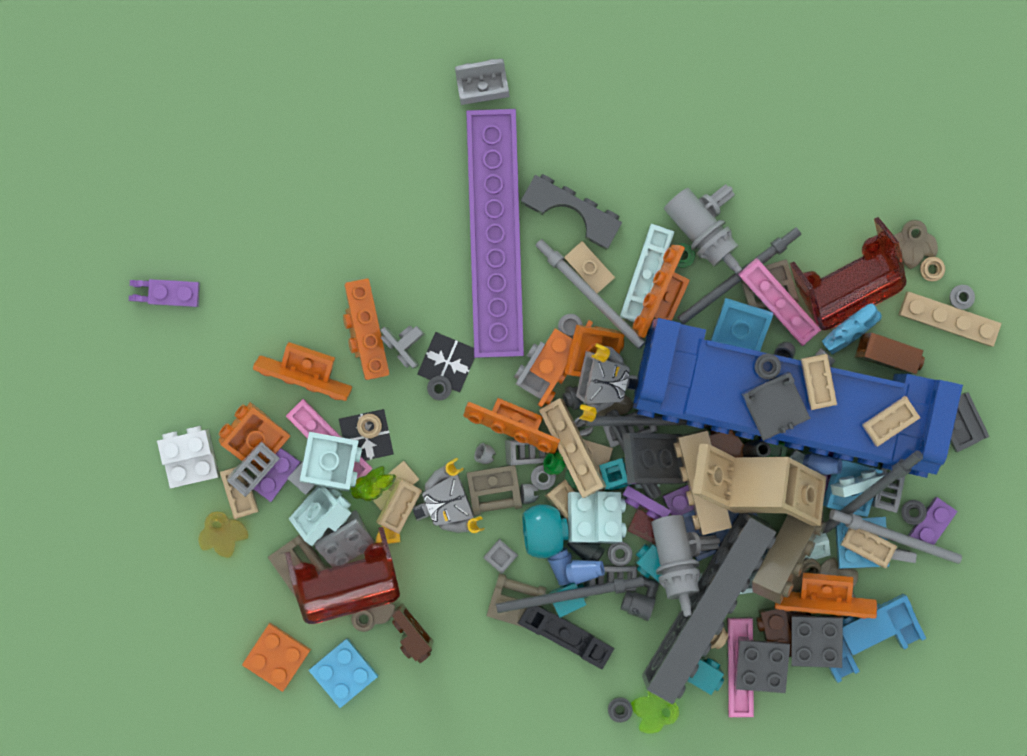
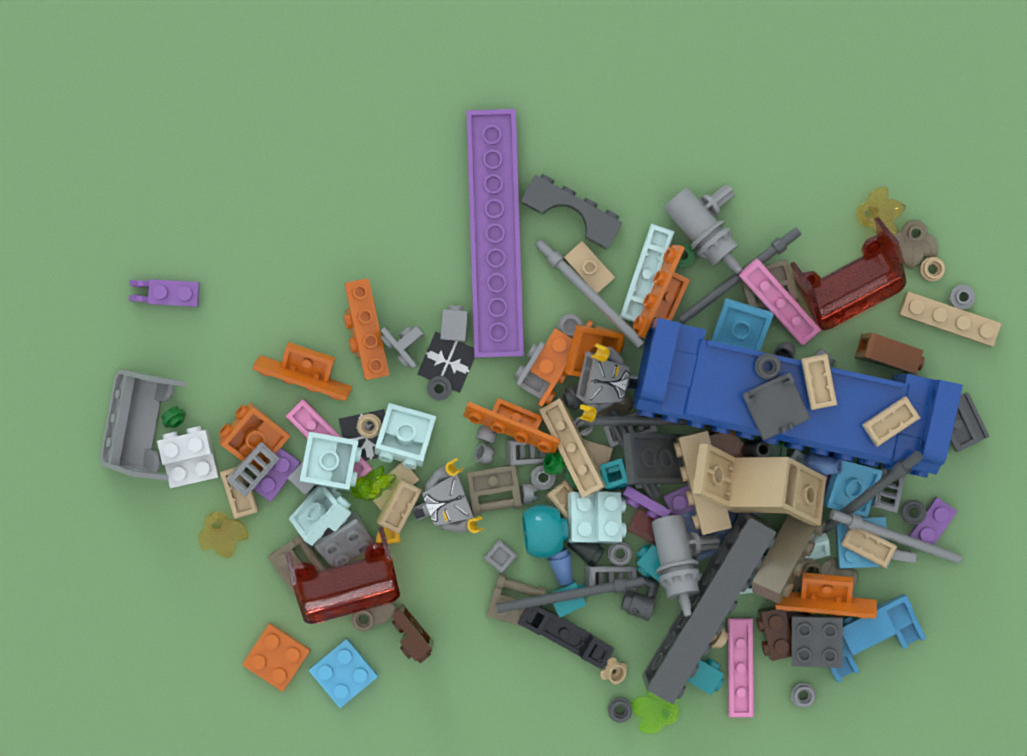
(133, 423): none -> light grey windscreen
(173, 417): none -> green plate
(404, 436): none -> light aqua plate
(454, 324): none -> light grey brick
(482, 81): light grey bracket -> none
(486, 434): none -> light grey hinge
(582, 570): medium blue cone -> none
(619, 673): none -> tan plate
(762, 665): dark grey piece -> none
(808, 700): none -> light grey plate
(849, 485): light aqua plate -> none
(852, 328): medium azure hinge -> none
(880, 207): none -> clear yellow plate

